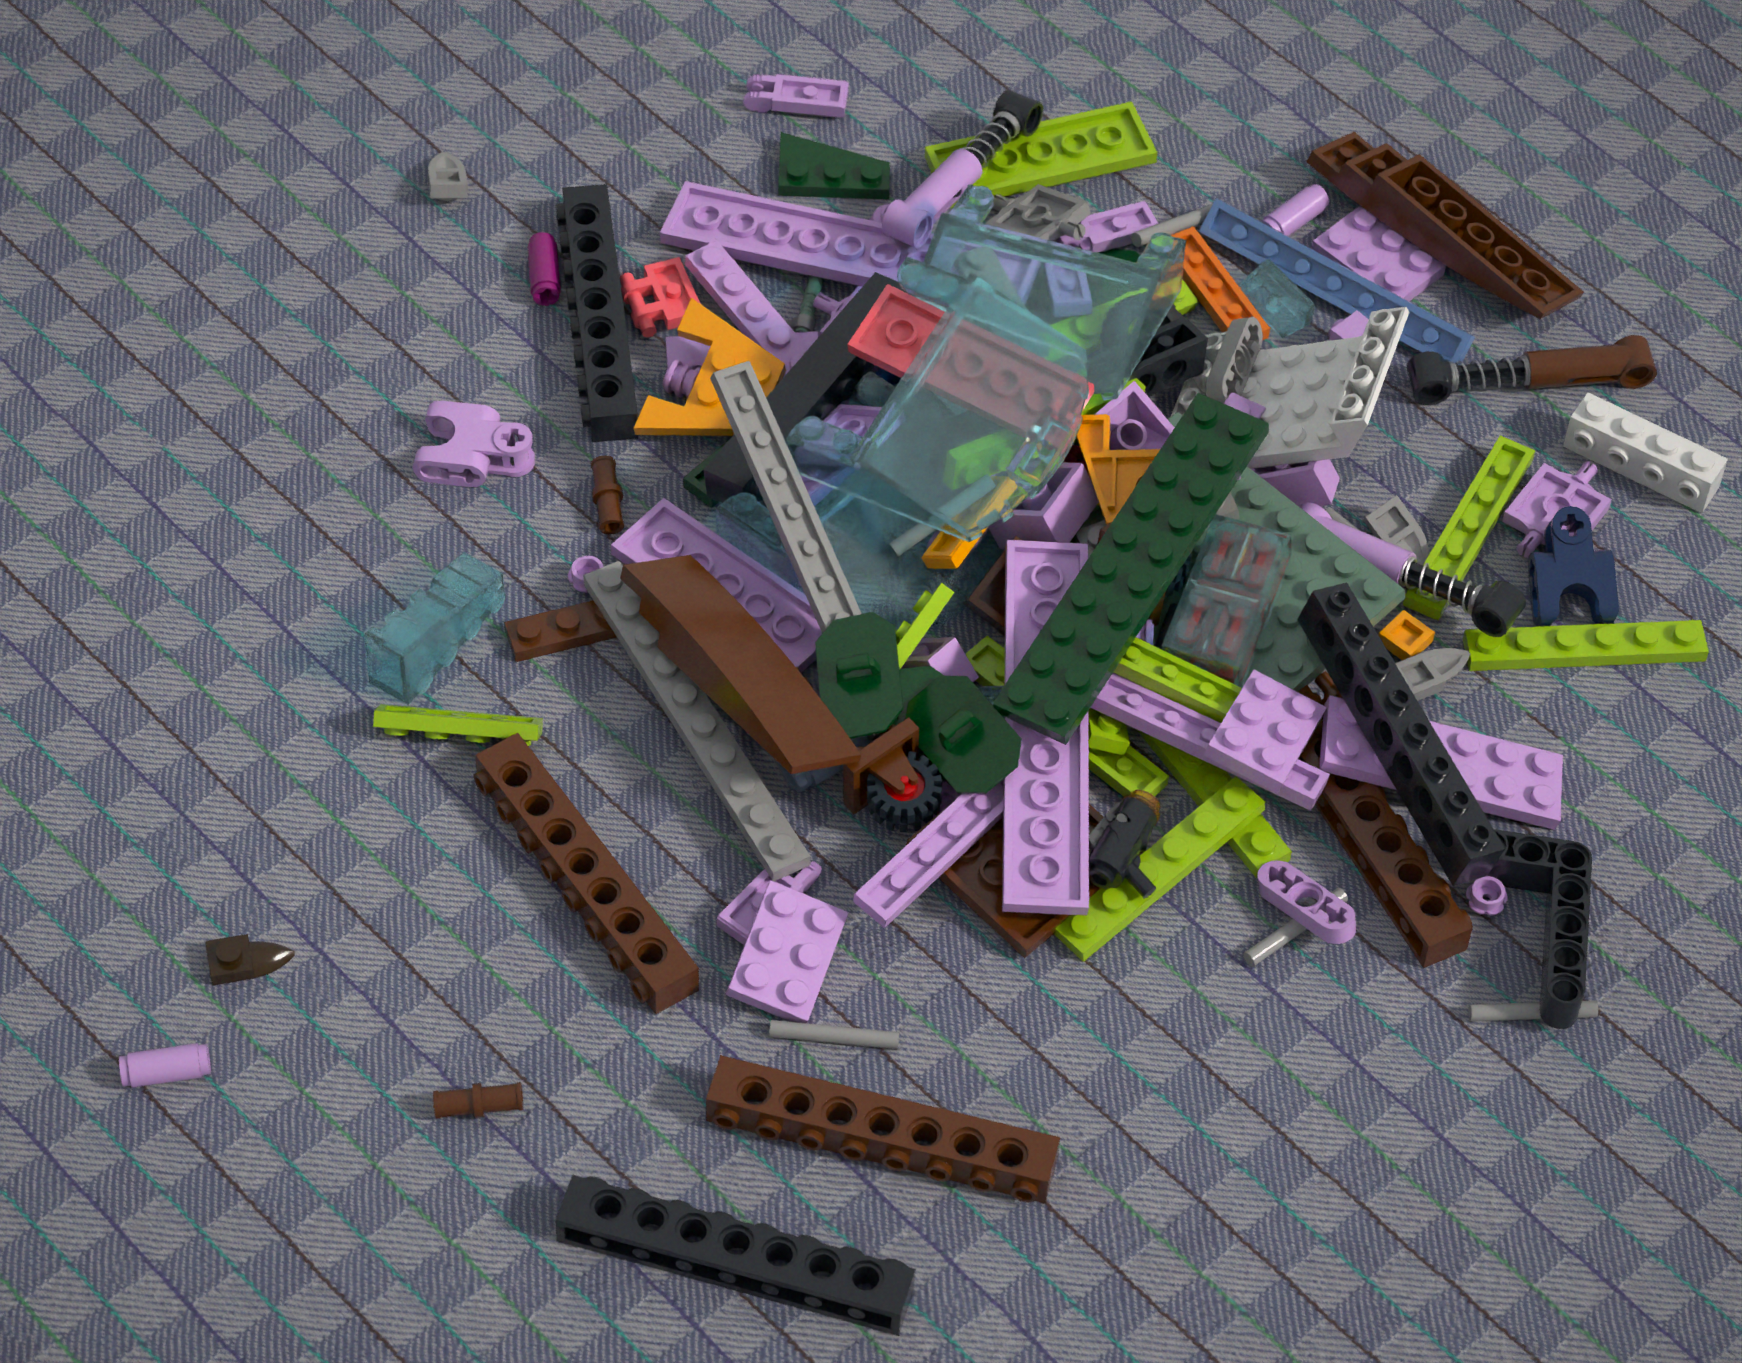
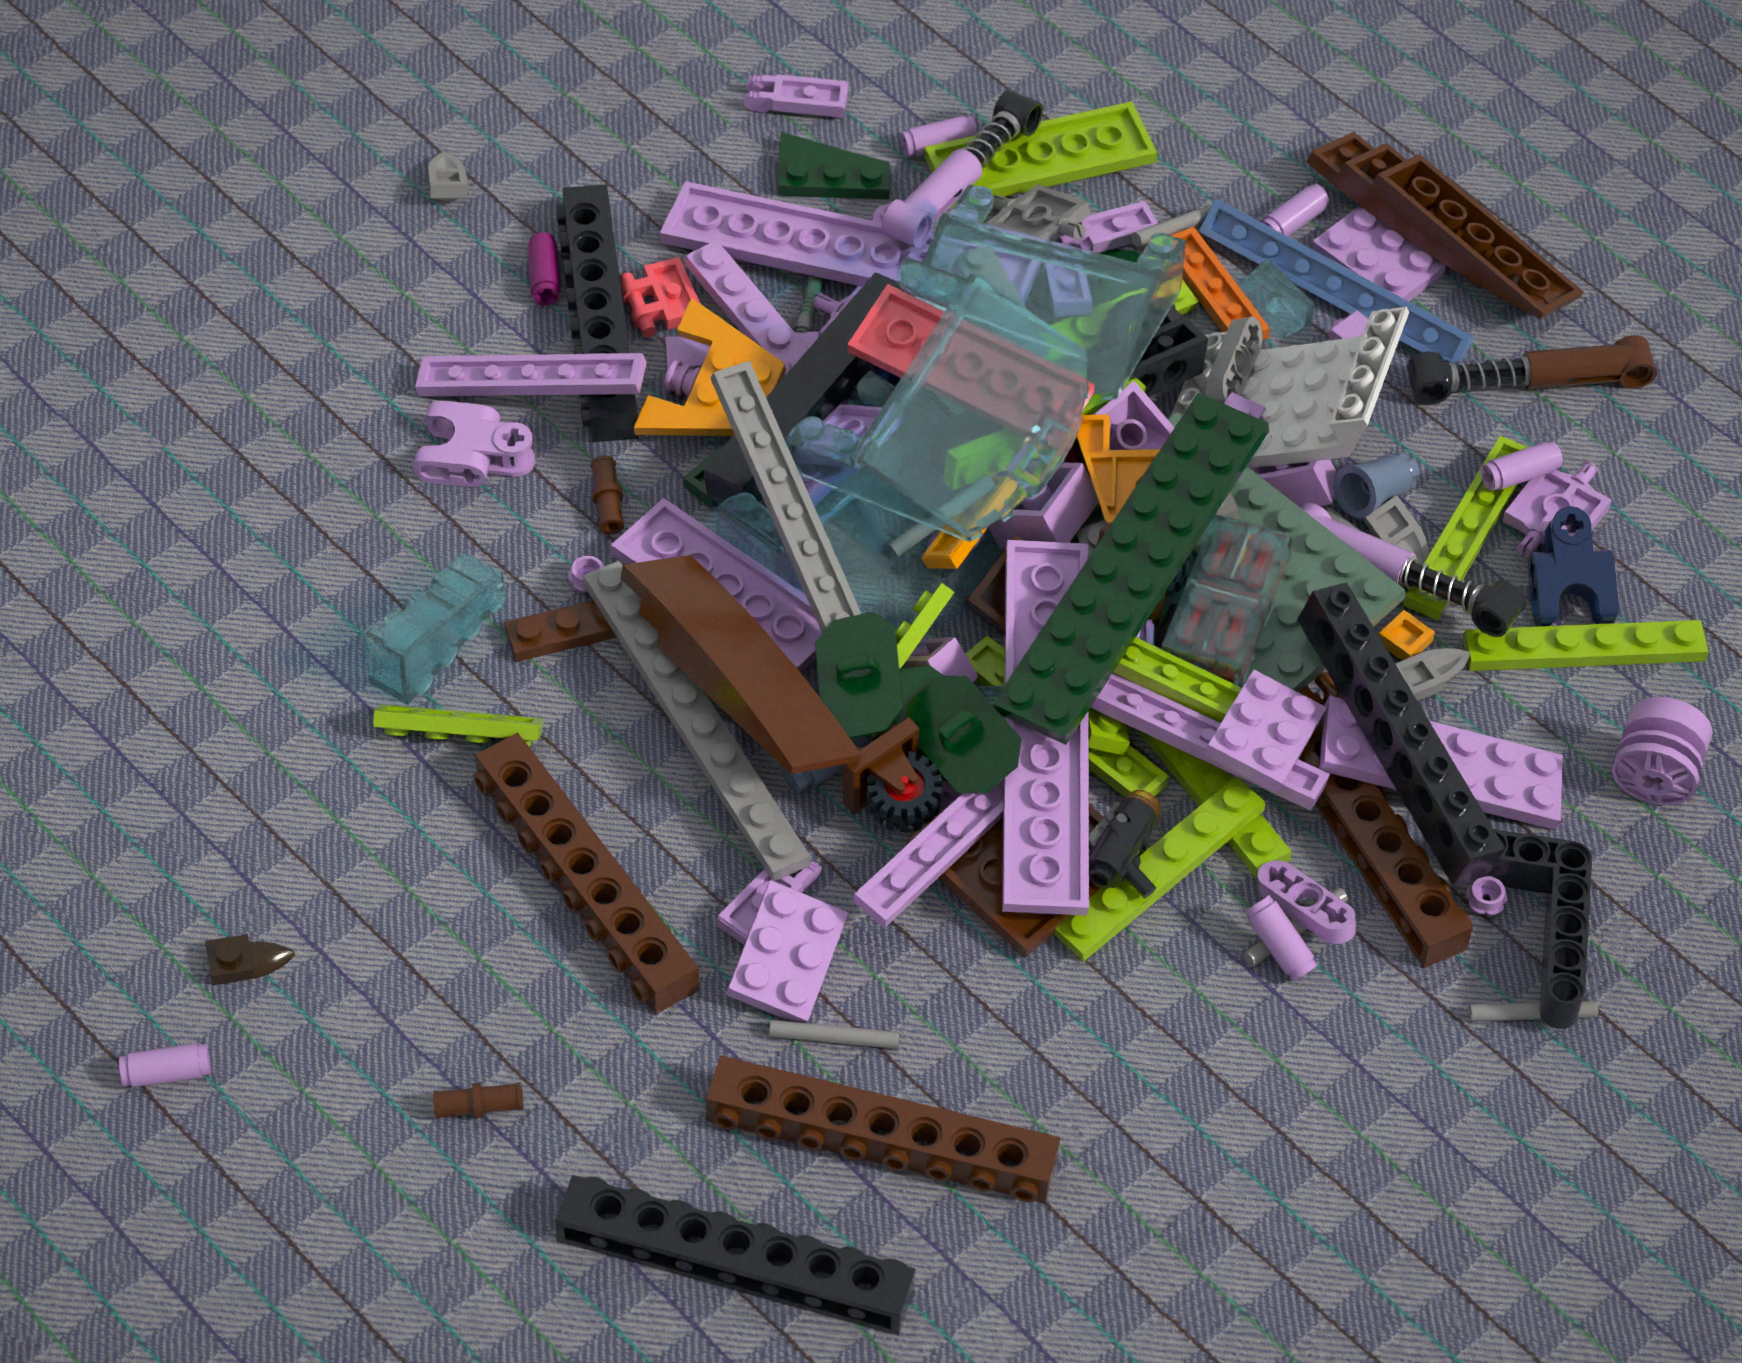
(531, 374): none -> lavender plate
(917, 138): none -> lavender piece
(1281, 938): none -> lavender piece
(1371, 484): none -> sand blue plant
(1521, 466): none -> lavender piece
(1645, 452): white brick -> none
(1662, 751): none -> lavender wheel

